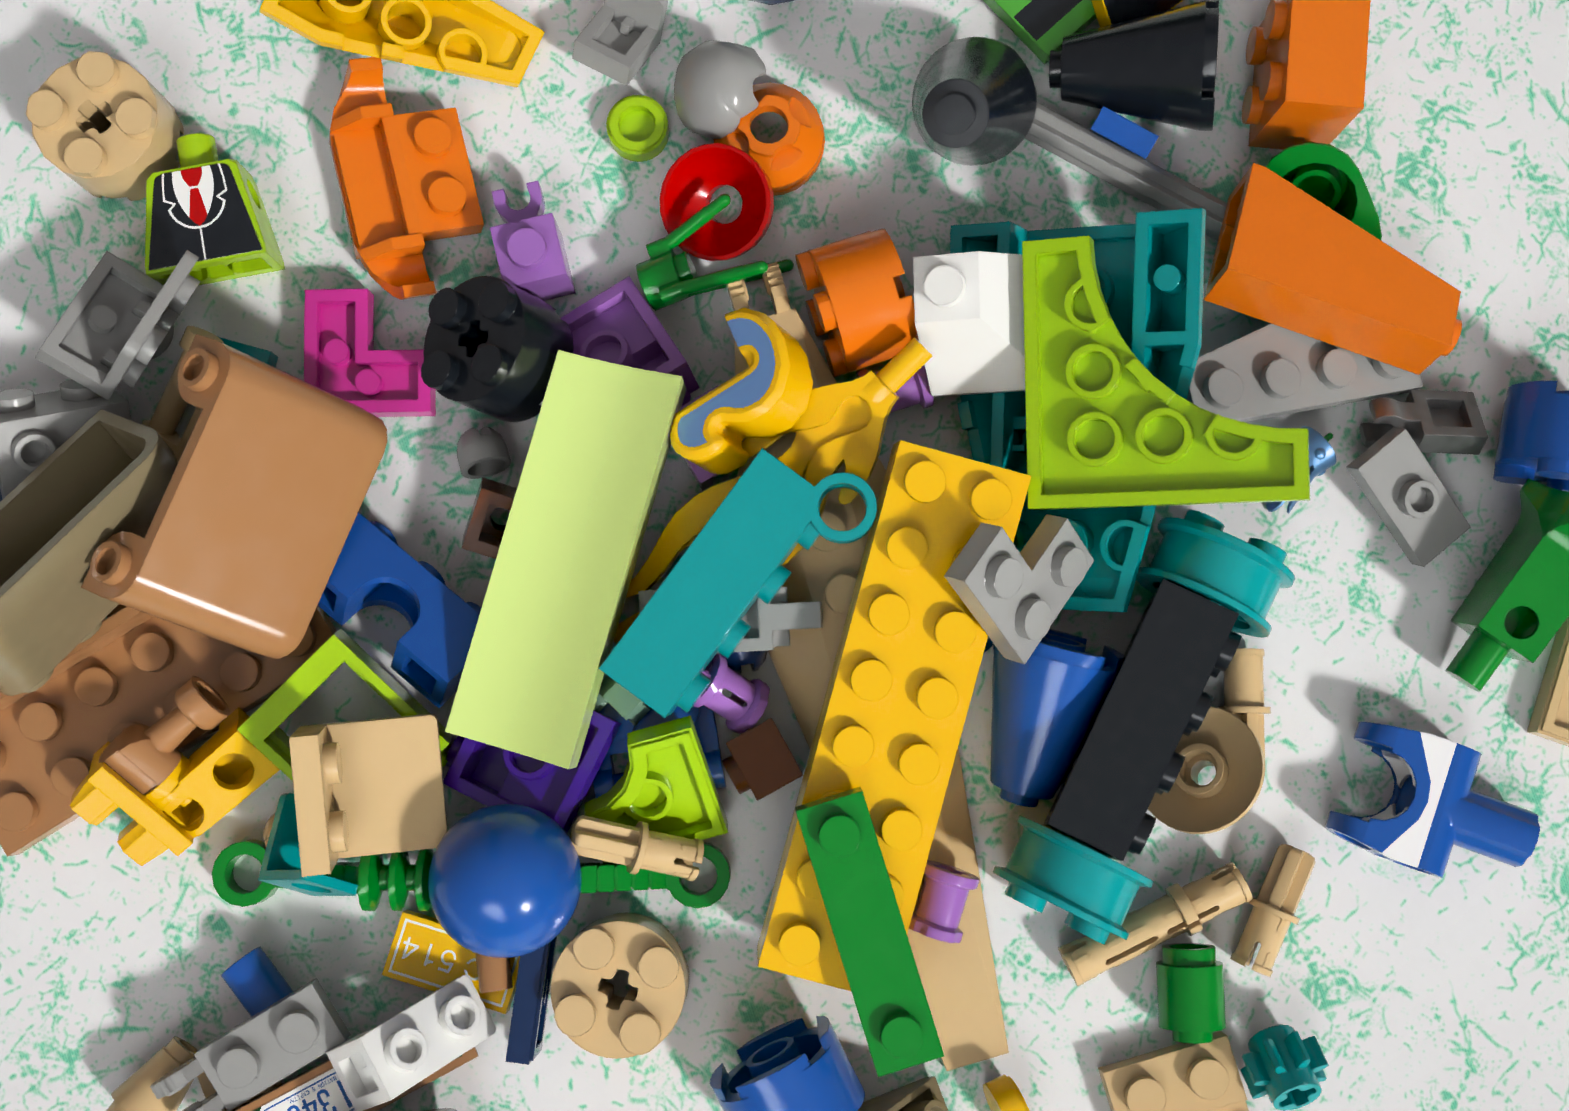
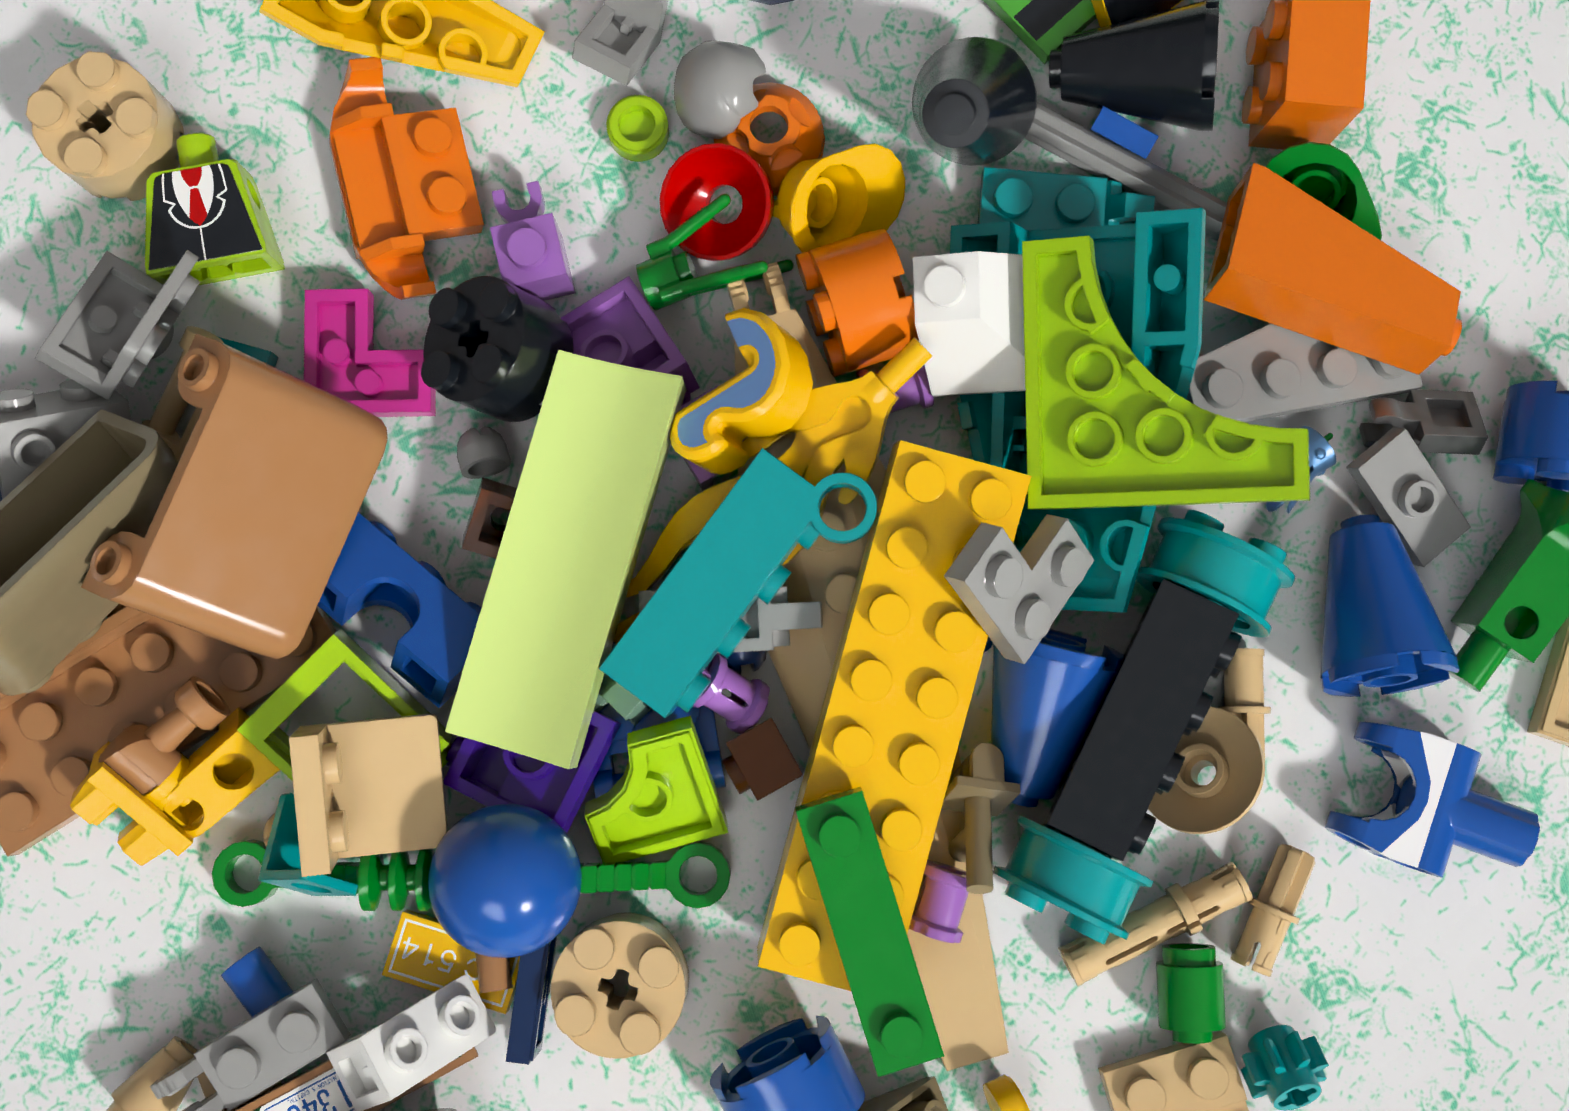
(637, 847): tan axle -> none
(840, 195): none -> yellow piece
(980, 792): none -> dark tan arm
(1056, 200): none -> teal hinge
(1378, 616): none -> blue cone

